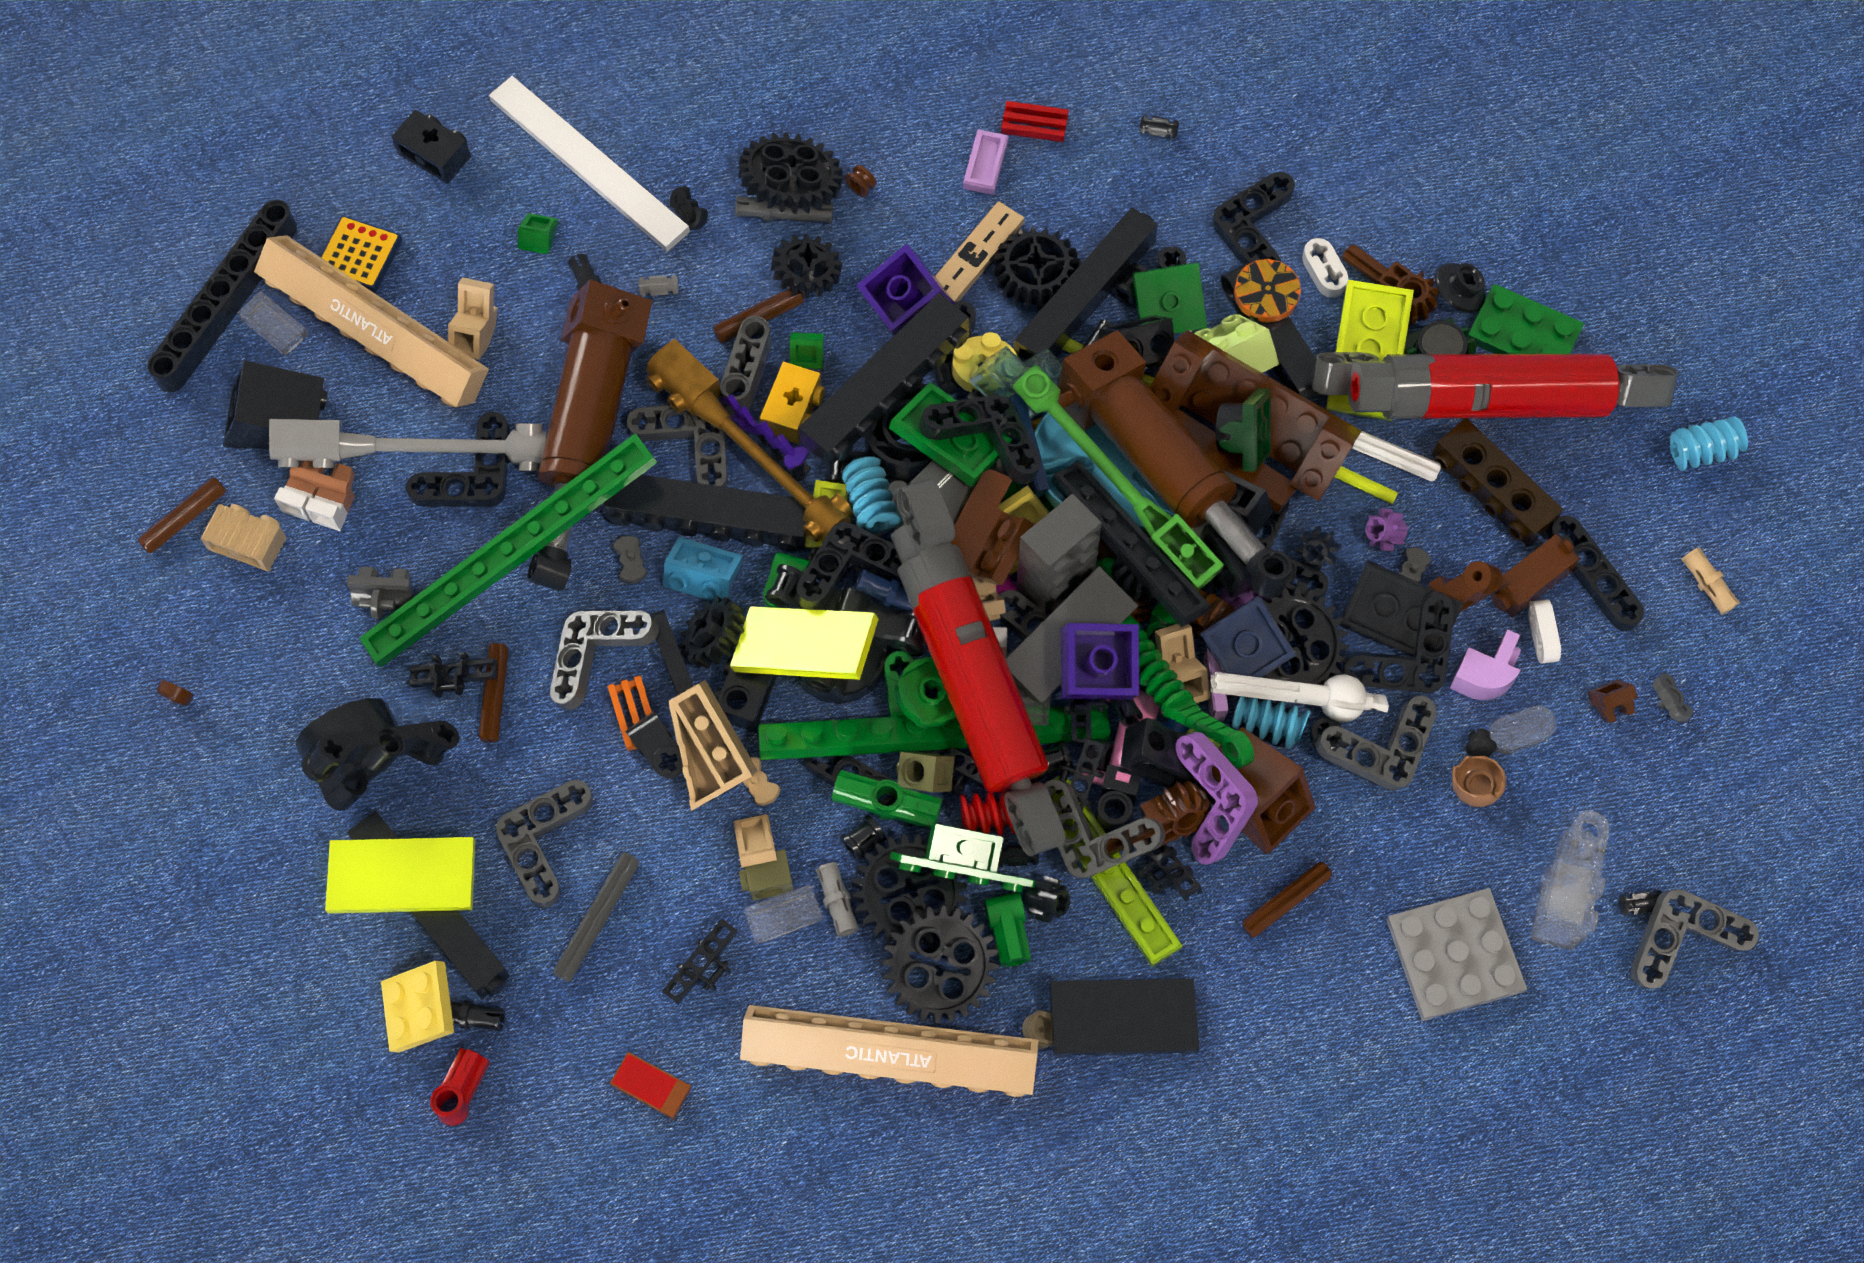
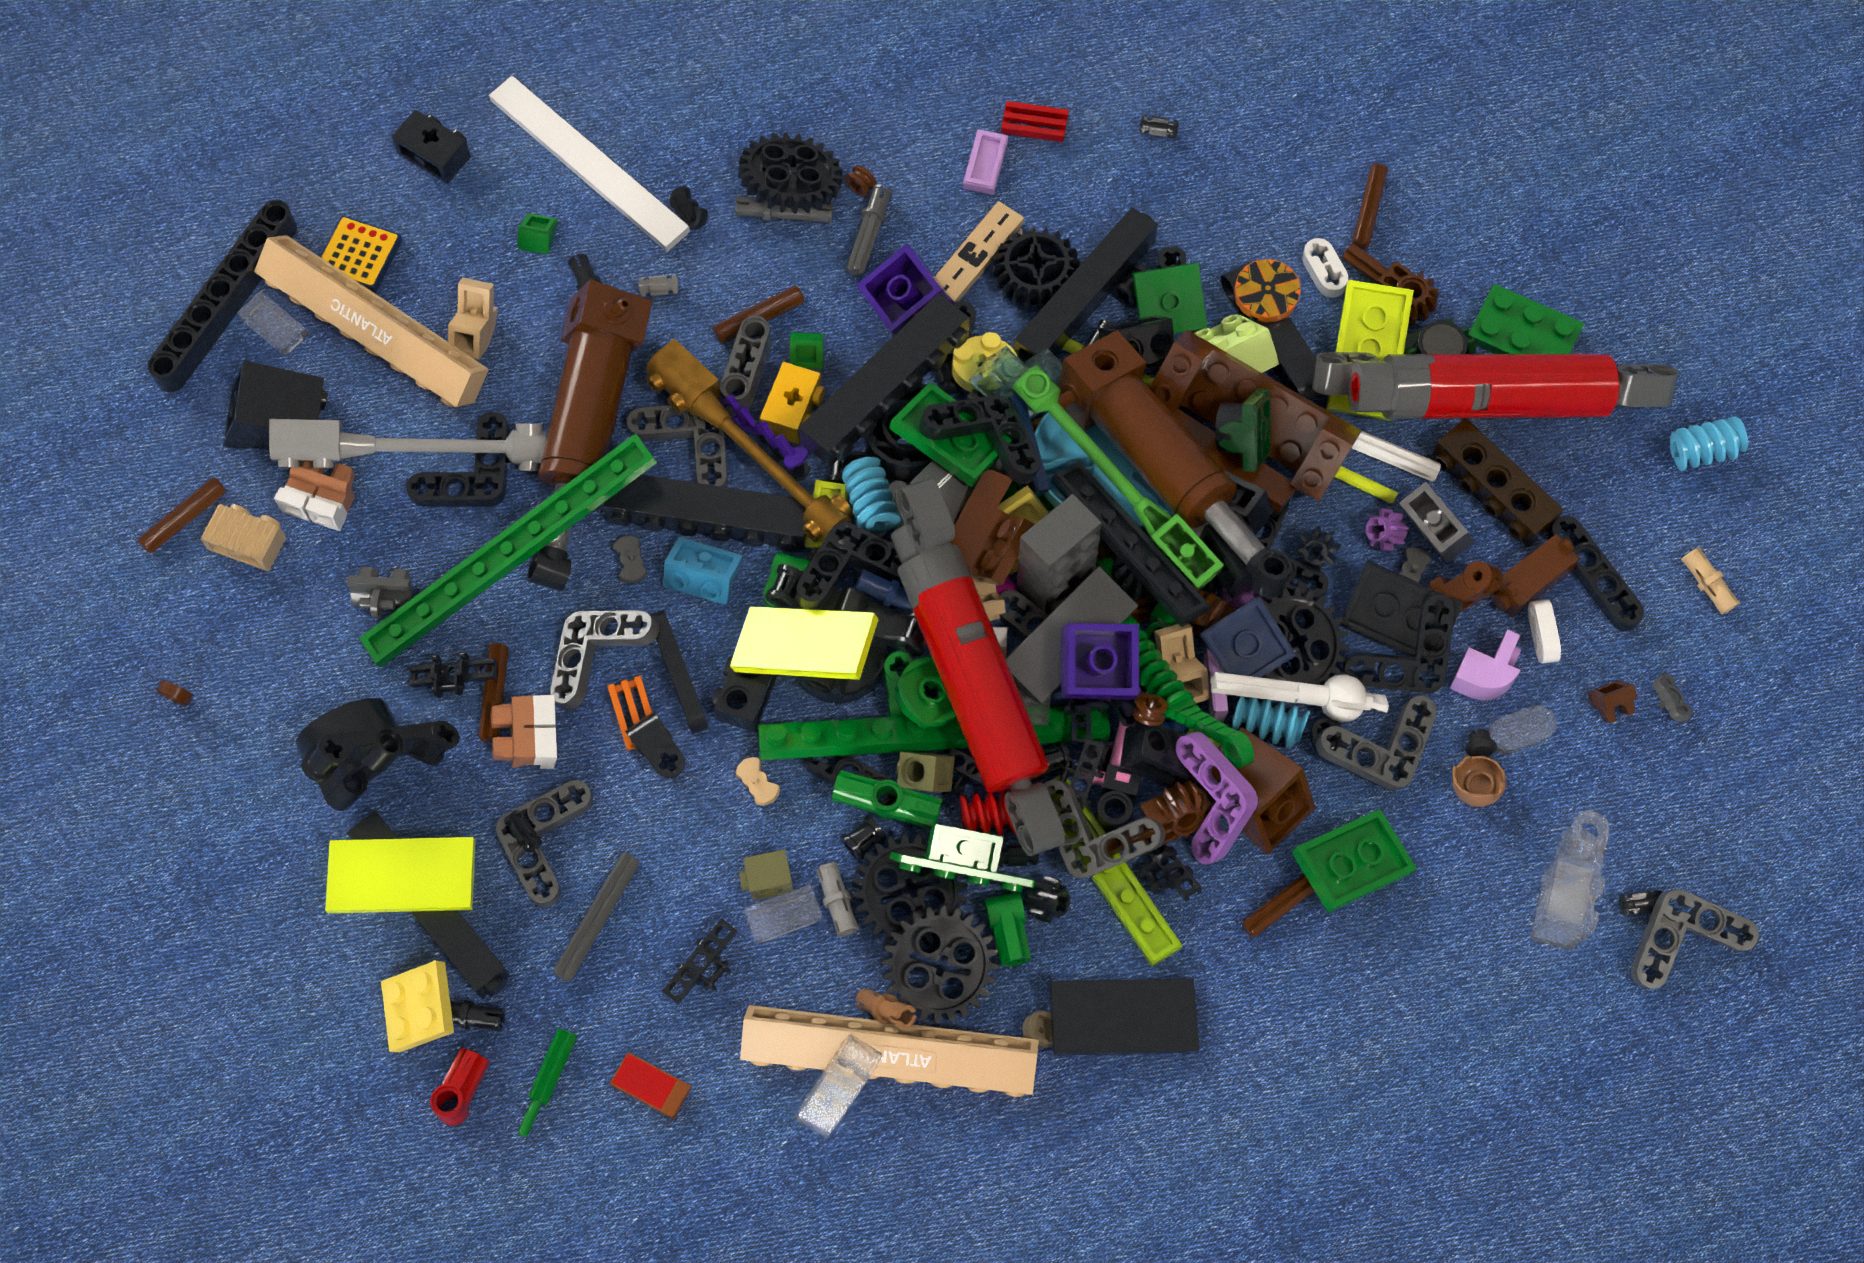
(522, 831): none -> black piece
(531, 731): none -> nougat hips
(547, 1076): none -> green axle
(708, 745): tan wedge -> none
(712, 632): black gear -> none
(754, 840): tan tile -> none
(806, 265): black gear -> none
(838, 1086): none -> clear beam
(872, 219): none -> dark grey axle
(885, 1008): none -> medium nougat pin
(1150, 709): none -> reddish brown bush
(1243, 221): black beam -> none
(1354, 860): none -> green plate
(1370, 206): none -> reddish brown axle
(1436, 522): none -> flat silver brick
(1456, 954): light grey plate -> none
(1461, 286): black piece -> none

